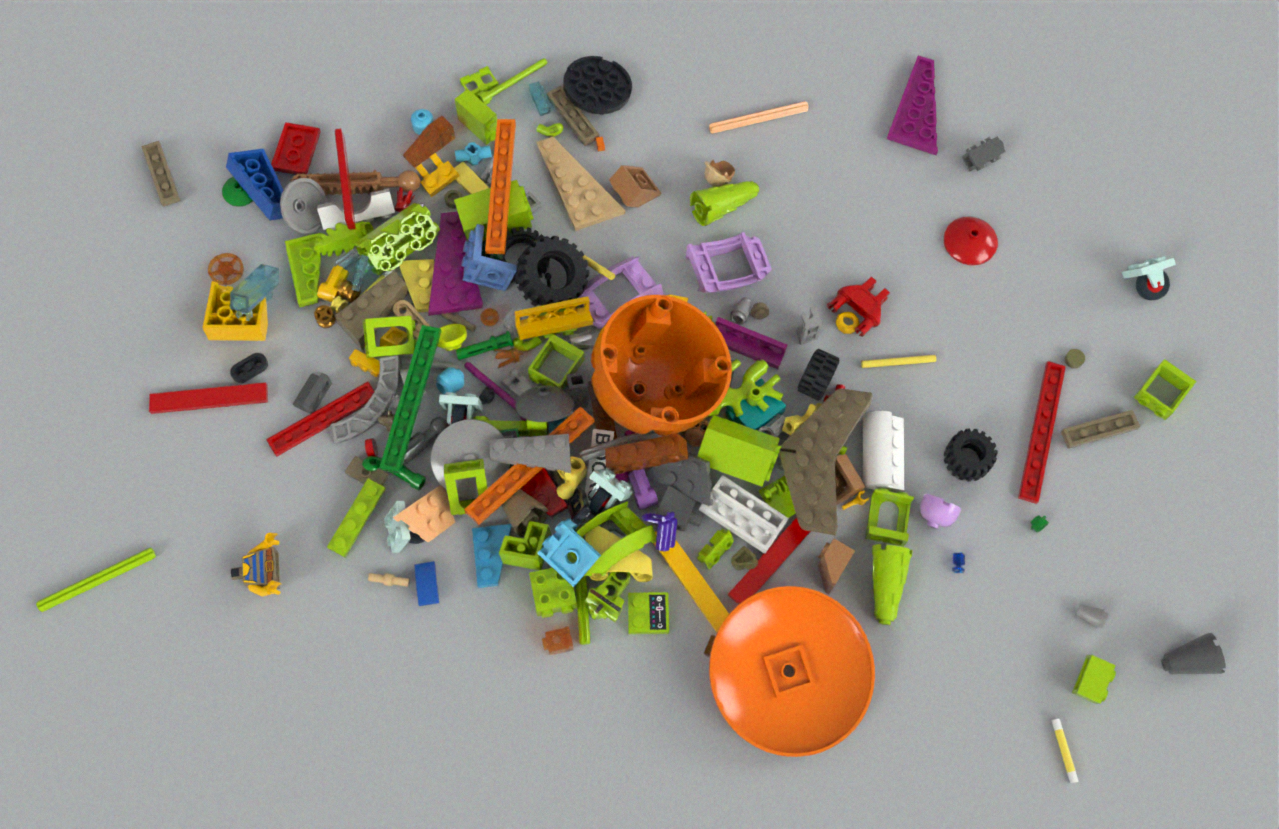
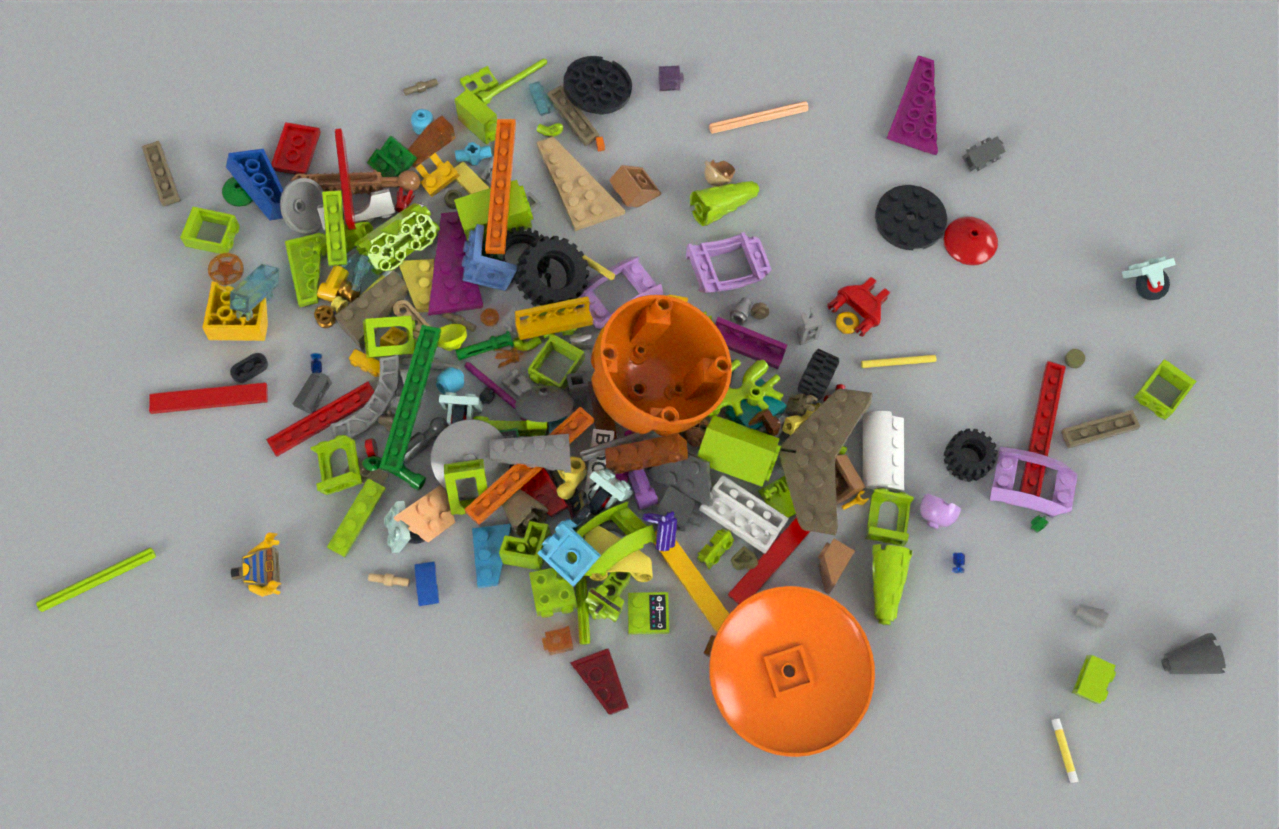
(195, 222): none -> lime window
(316, 365): none -> clear blue piece
(324, 451): none -> lime panel
(335, 228): none -> lime plate
(391, 158): none -> green slope
(420, 87): none -> dark tan bar
(603, 680): none -> dark red wing
(670, 78): none -> clear purple brick
(769, 421): none -> reddish brown plate
(798, 403): none -> dark tan plate
(905, 233): none -> black plate
(1005, 476): none -> lavender wedge

